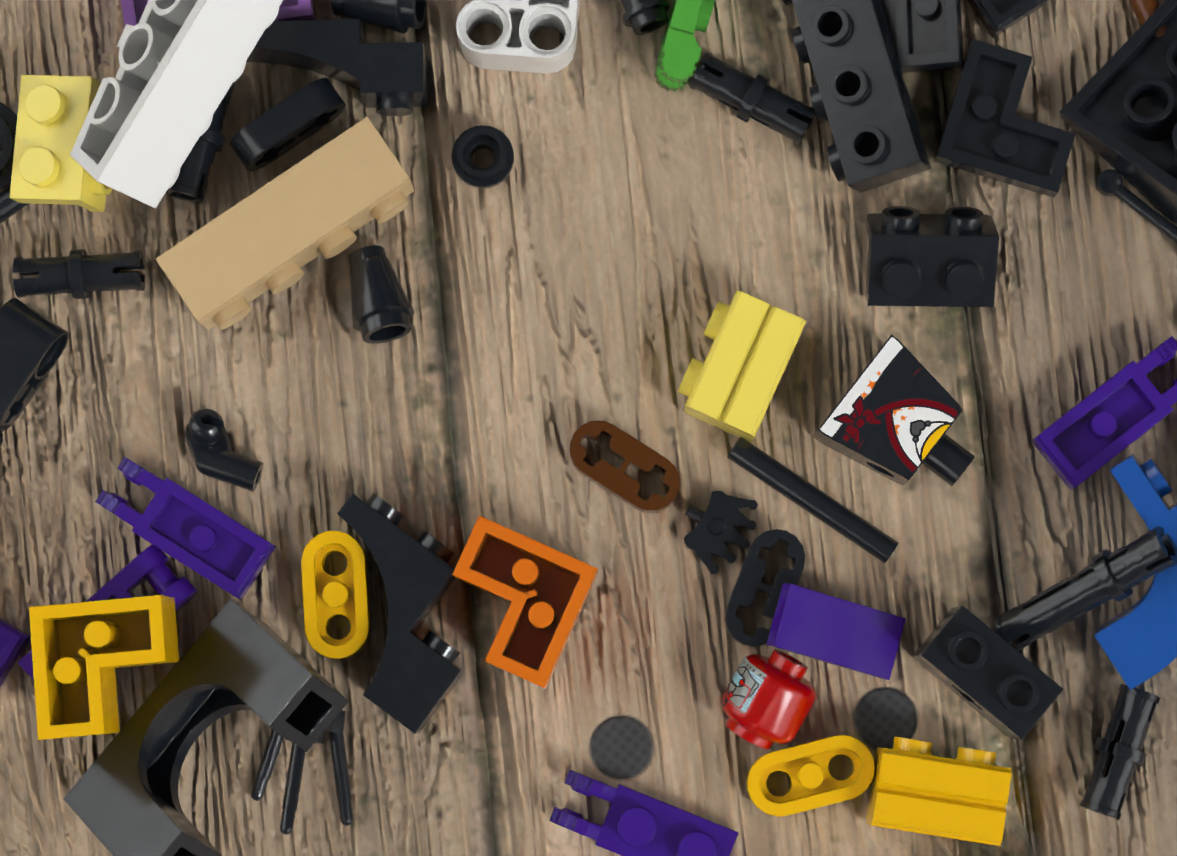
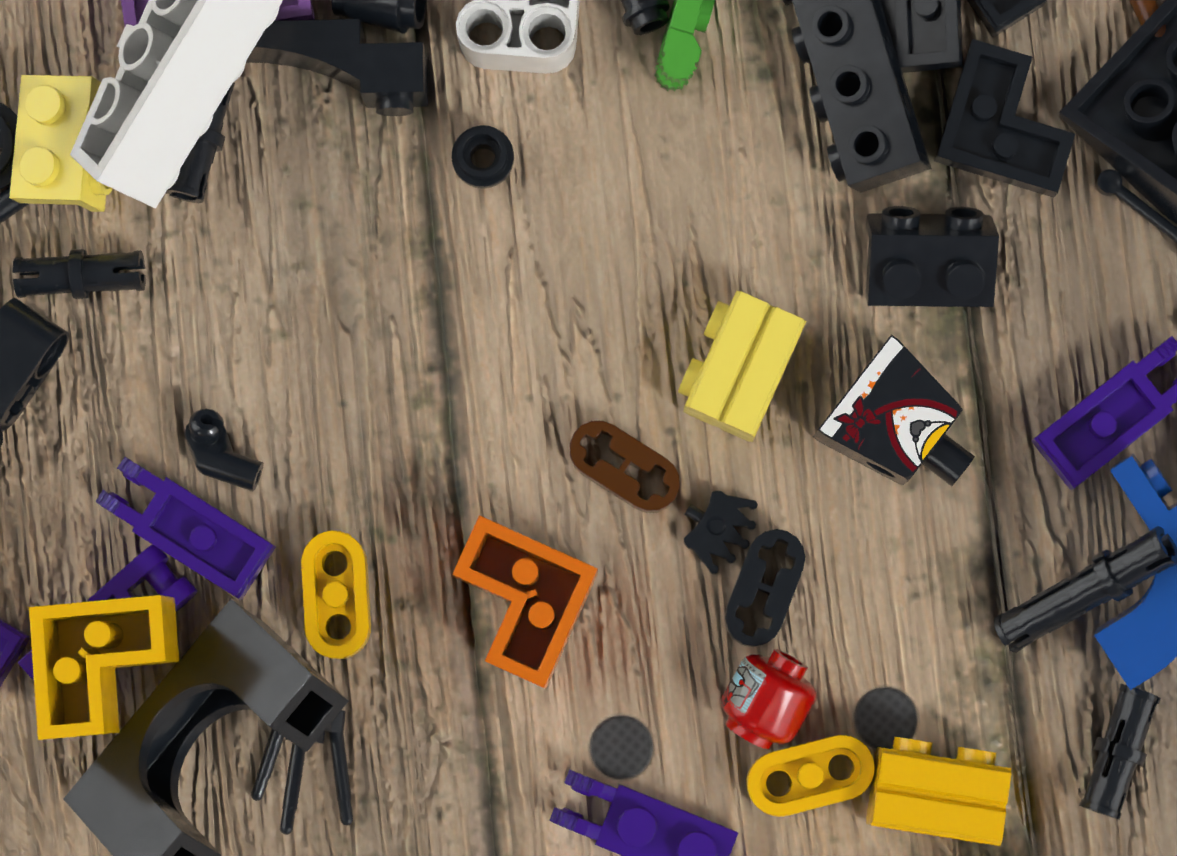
(287, 124): black beam -> none
(287, 225): tan brick -> none
(377, 297): black cone -> none
(416, 574): black arch -> none
(752, 98): black pin -> none
(813, 500): black bar -> none
(836, 631): dark purple tile -> none
(987, 673): black brick -> none

